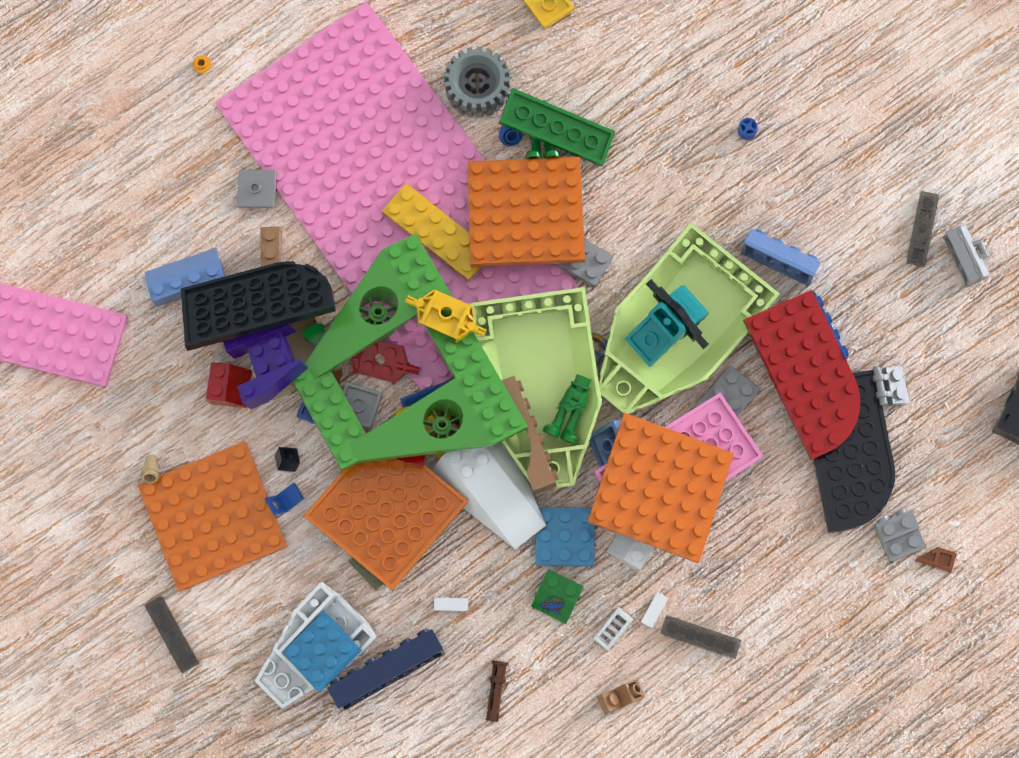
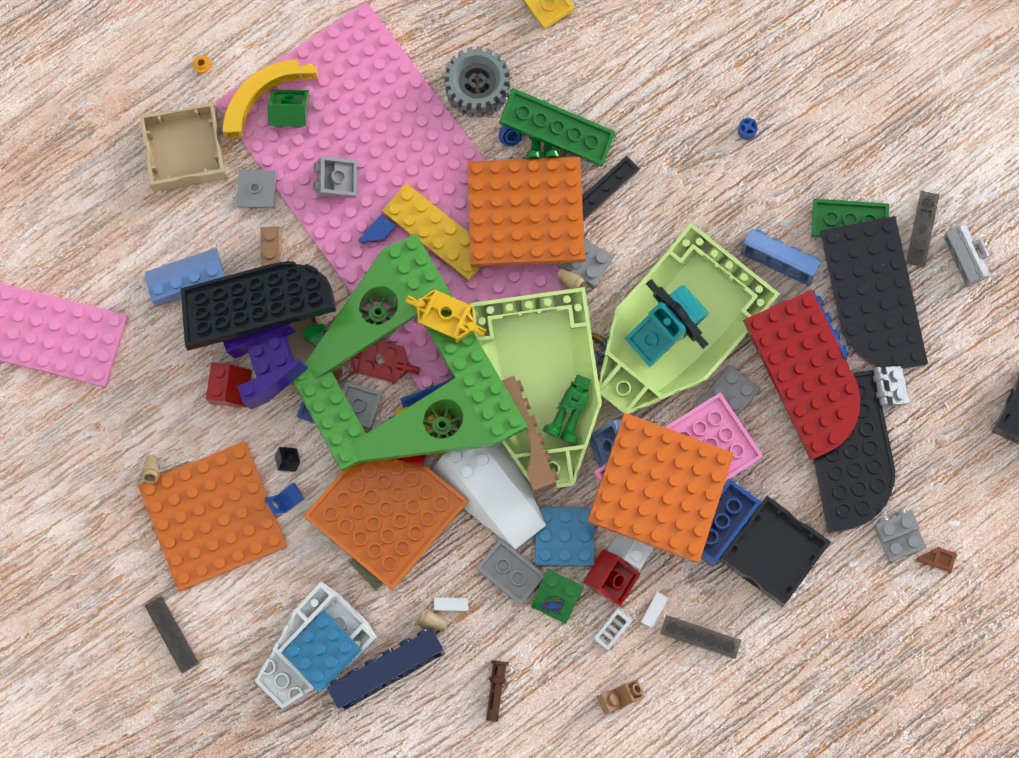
(183, 147): none -> tan tile
(256, 86): none -> yellow arch
(288, 108): none -> green slope
(335, 177): none -> light grey plate
(378, 230): none -> blue tile
(431, 621): none -> tan cone
(510, 572): none -> light grey plate
(571, 279): none -> tan cone
(608, 186): none -> black plate
(611, 577): none -> red slope
(731, 516): none -> blue brick
(774, 551): none -> black tile
(838, 213): none -> green plate
(874, 293): none -> black plate

